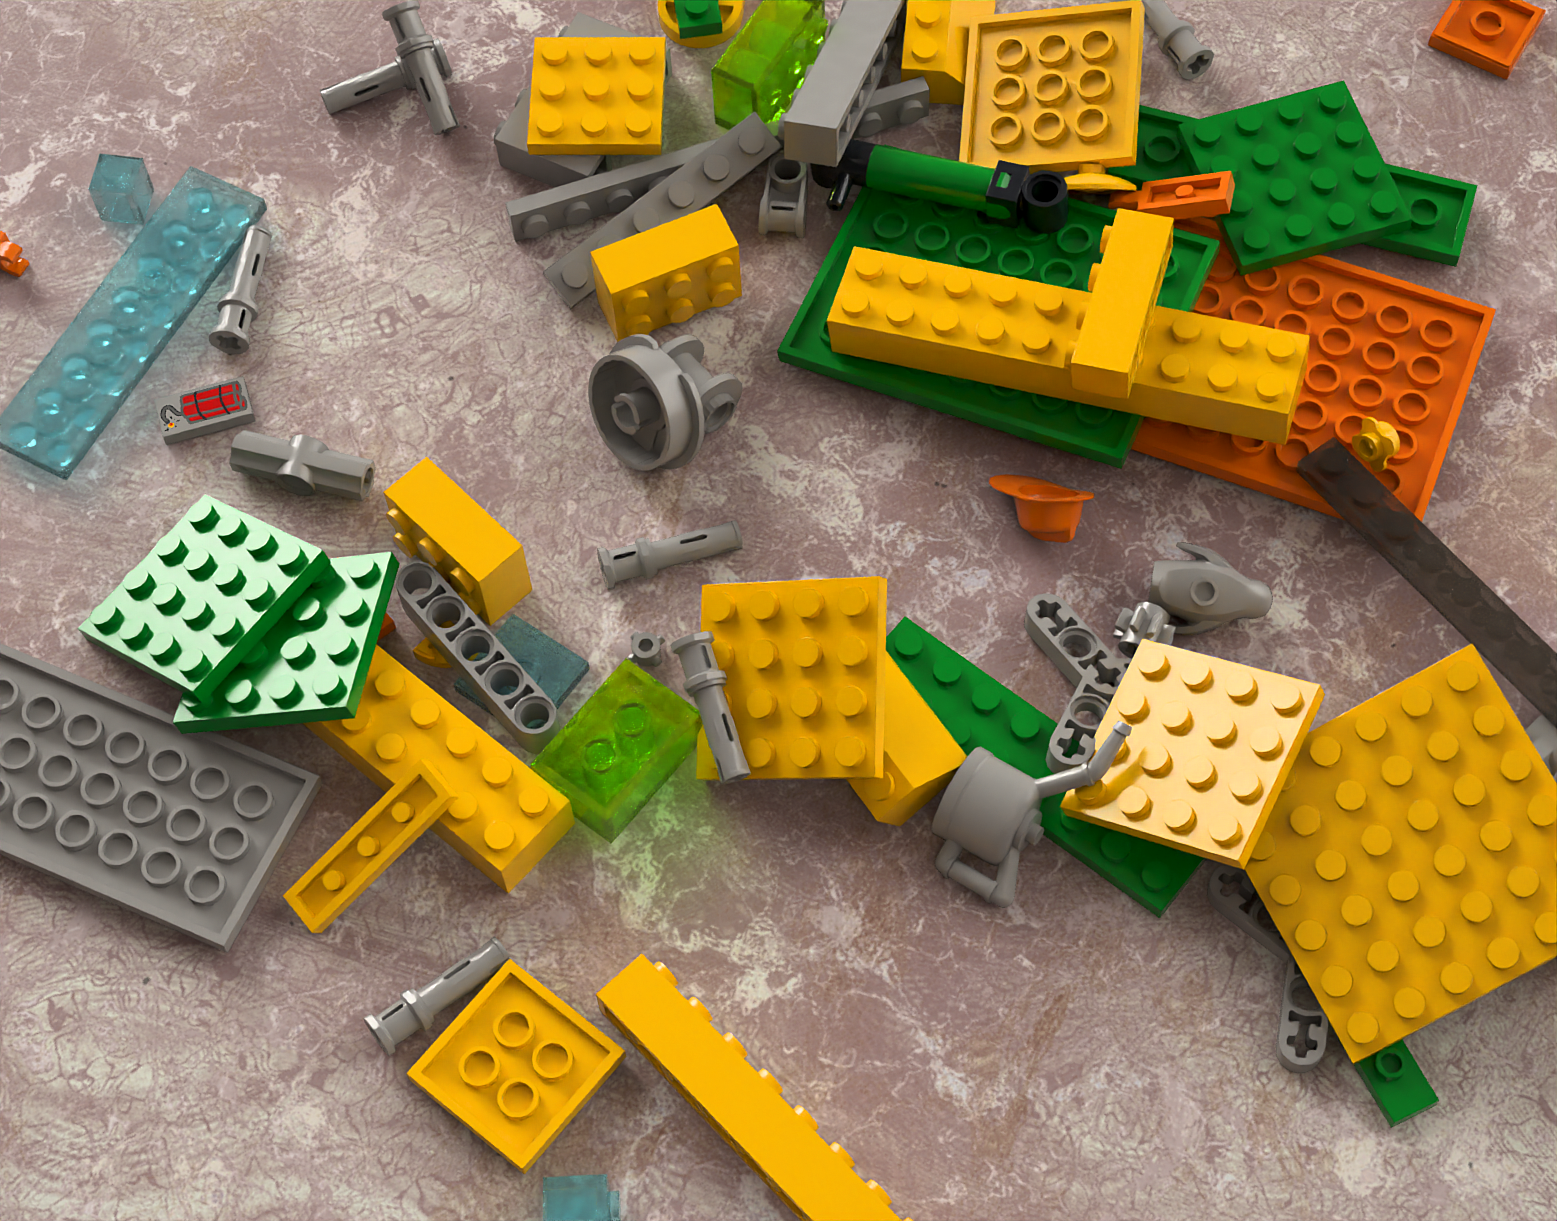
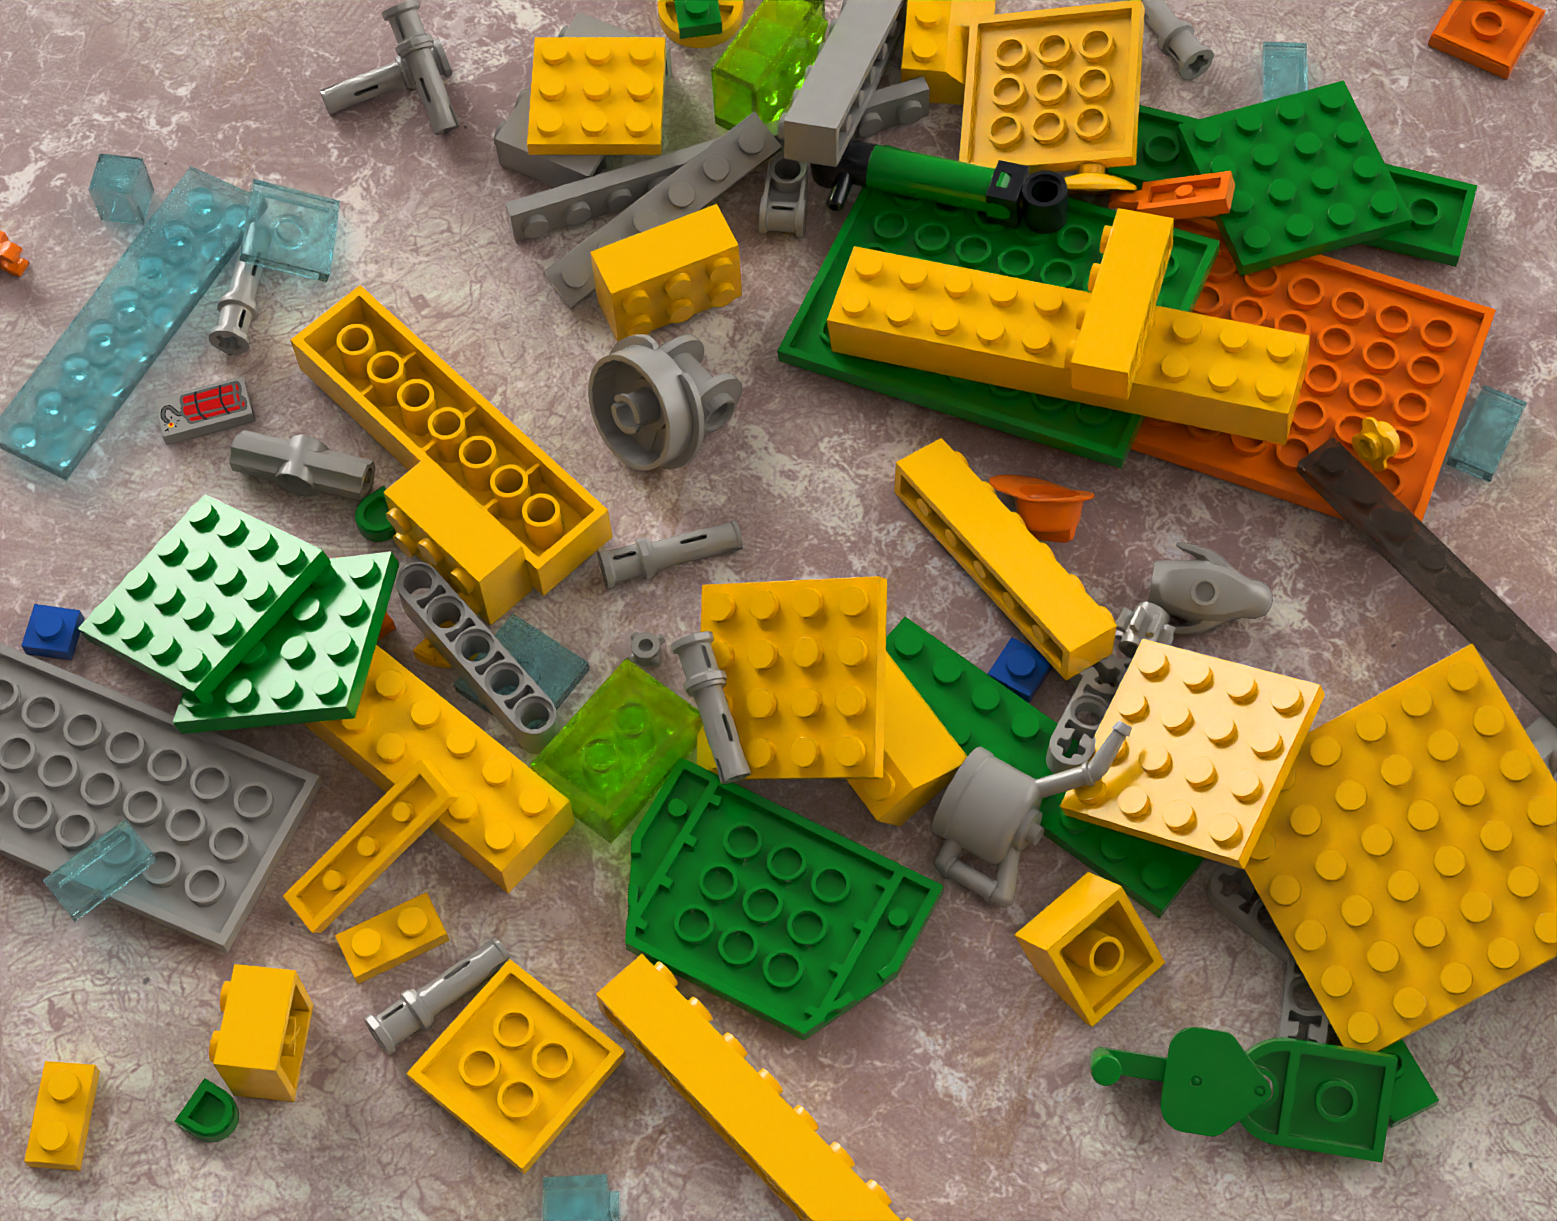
(52, 632): none -> blue plate
(62, 1116): none -> yellow plate
(99, 870): none -> clear light blue tile
(209, 1113): none -> green tile
(262, 1032): none -> yellow brick
(289, 230): none -> clear light blue tile
(372, 518): none -> green tile
(392, 938): none -> yellow plate
(428, 410): none -> yellow brick
(767, 903): none -> green plate
(1005, 558): none -> yellow brick
(1020, 669): none -> blue plate
(1091, 947): none -> yellow slope
(1283, 69): none -> clear light blue tile
(1318, 1102): none -> green plate
(1486, 433): none -> clear light blue tile

